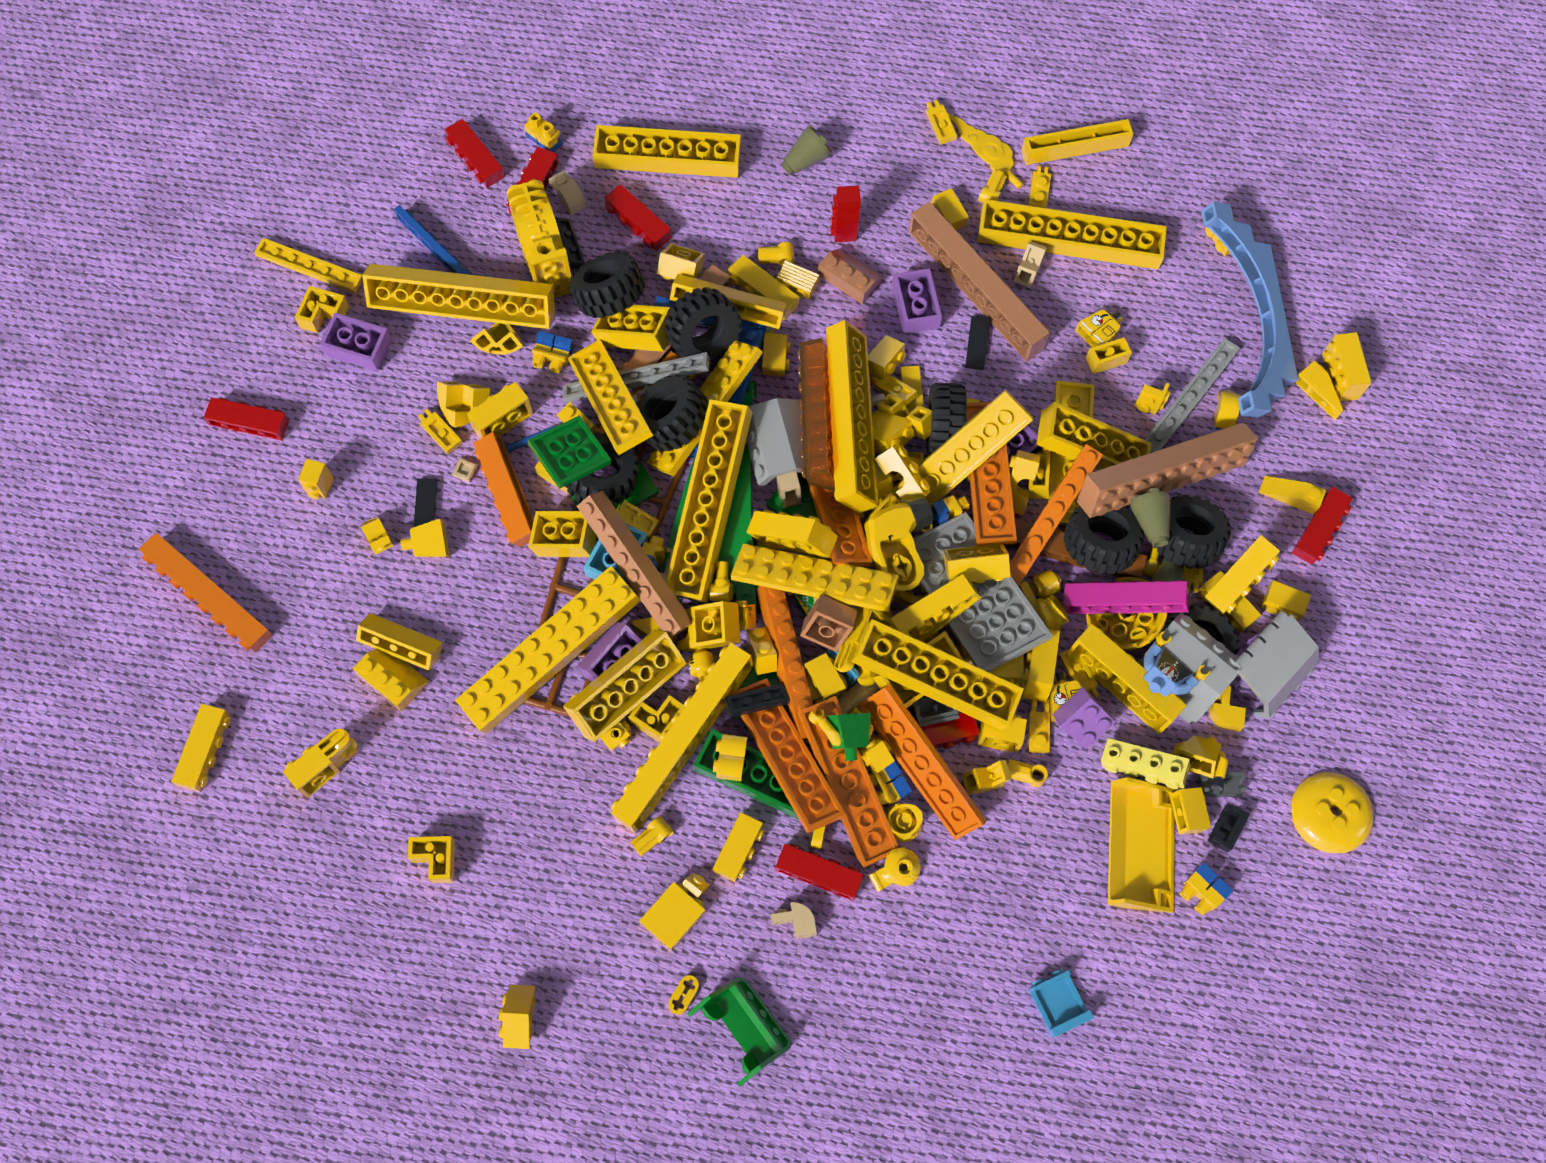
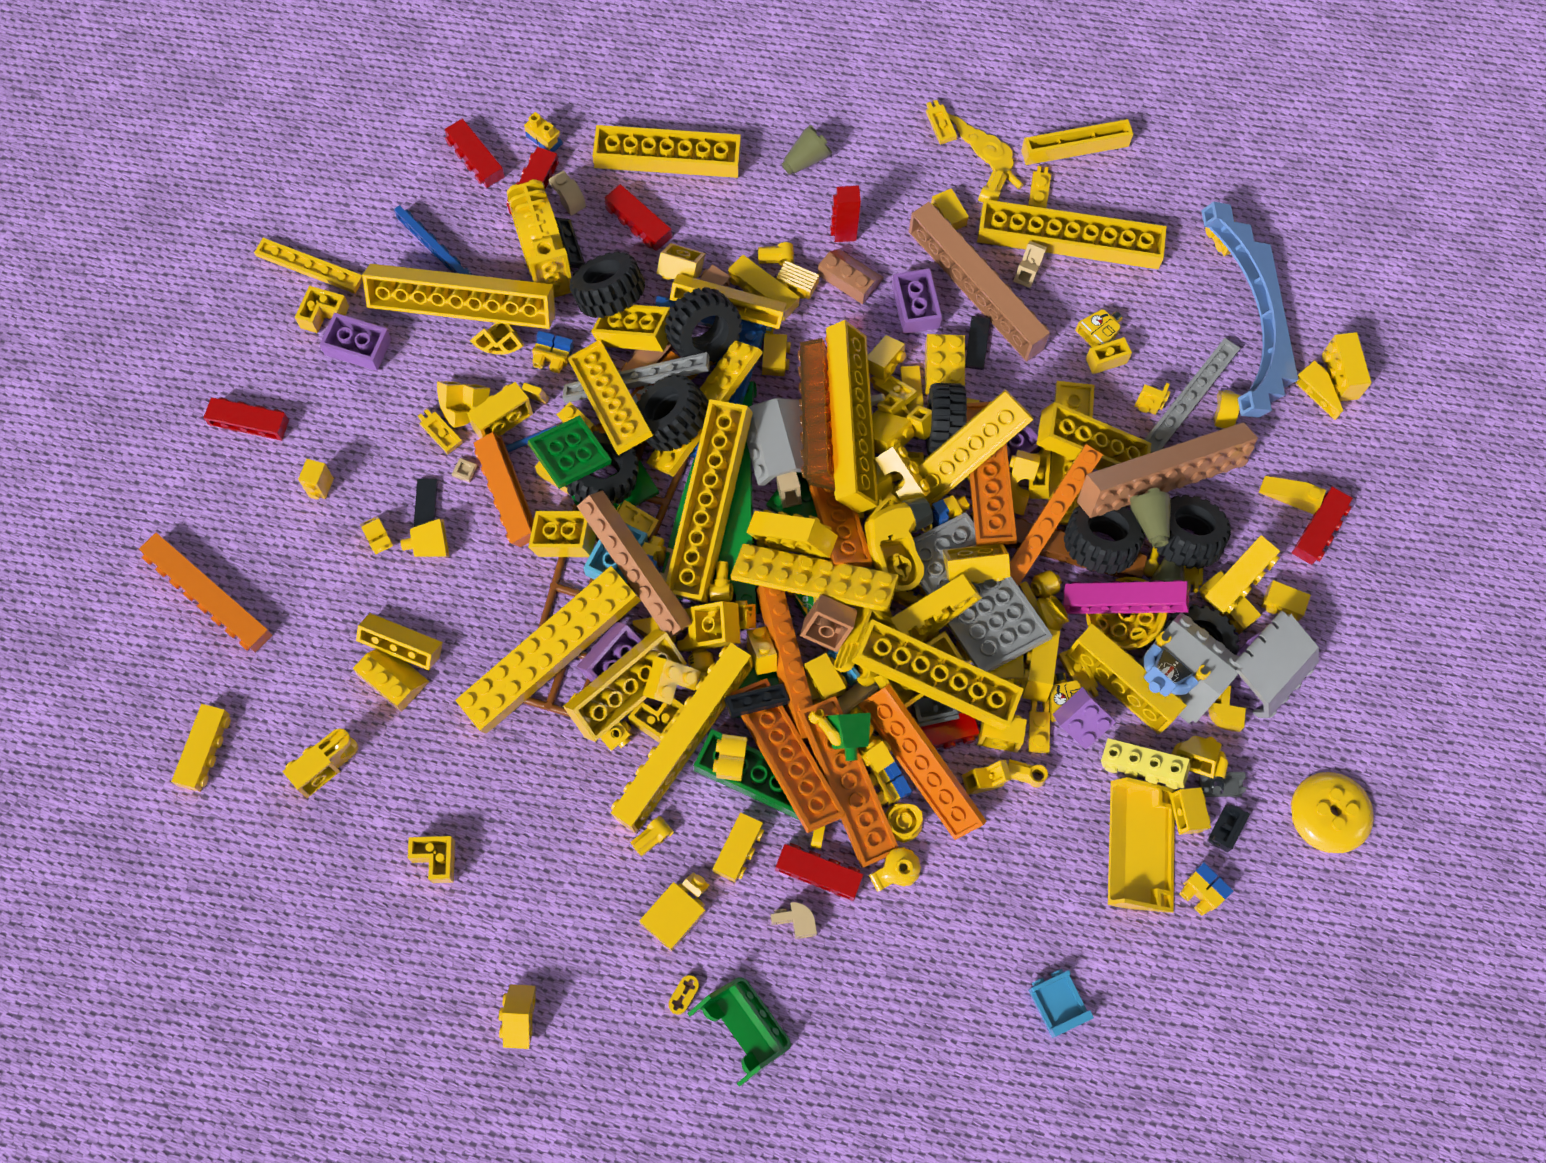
(535, 393): none -> yellow tile
(666, 676): none -> yellow brick
(944, 359): none -> yellow brick

